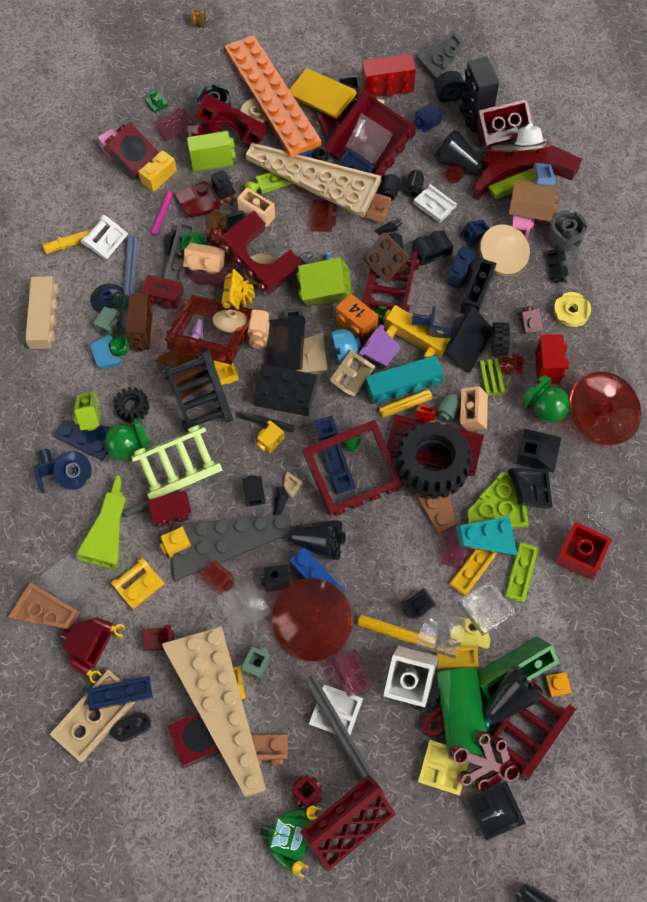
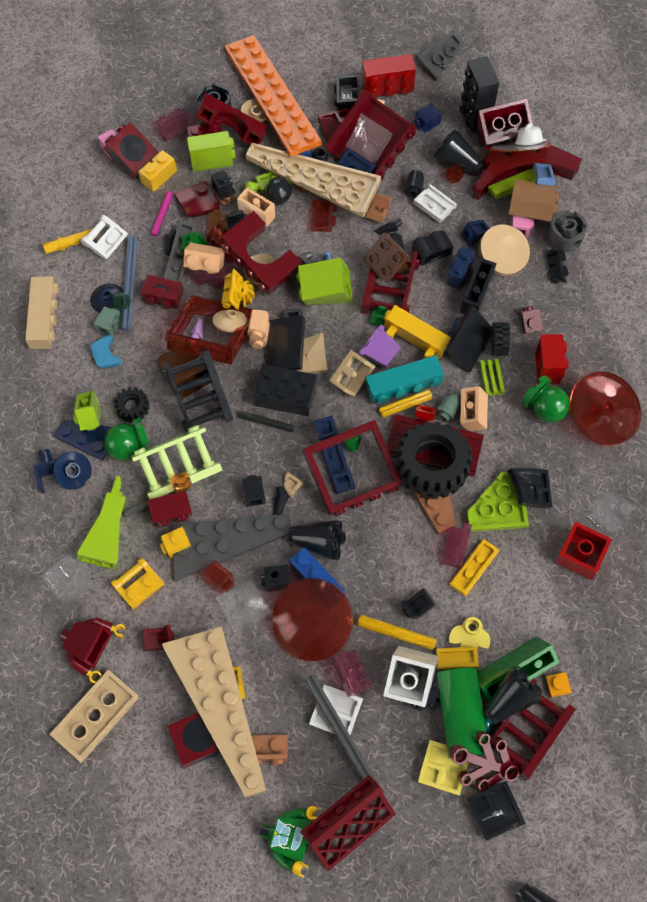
(43, 609): nougat wing -> none
(119, 346): green tile -> none
(119, 693): dark blue tile -> none
(130, 722): black beam -> none
(139, 321): reddish brown window -> none
(156, 101): green tile -> none
(181, 482): none -> clear orange tile
(198, 17): pearl gold wheel -> none
(226, 372): yellow bracket -> none
(256, 654): sand green brick -> none
(269, 438): yellow brick -> none
(277, 191): none -> black hair
(303, 784): dark red brick -> none
(322, 93): yellow tile -> none
(343, 342): dark azure cylinder -> none
(357, 318): orange brick -> none
(390, 186): black brick -> none
(426, 320): dark blue bracket -> none
(434, 717): dark red plate -> none
(442, 633): clear plate -> none
(449, 86): black wheel -> none
(486, 608): clear plate -> none
(488, 535): teal wing -> none
(512, 364): clear red brick -> none
(521, 572): lime tile -> none
(538, 450): black slope -> none
(568, 318): light yellow plate -> none

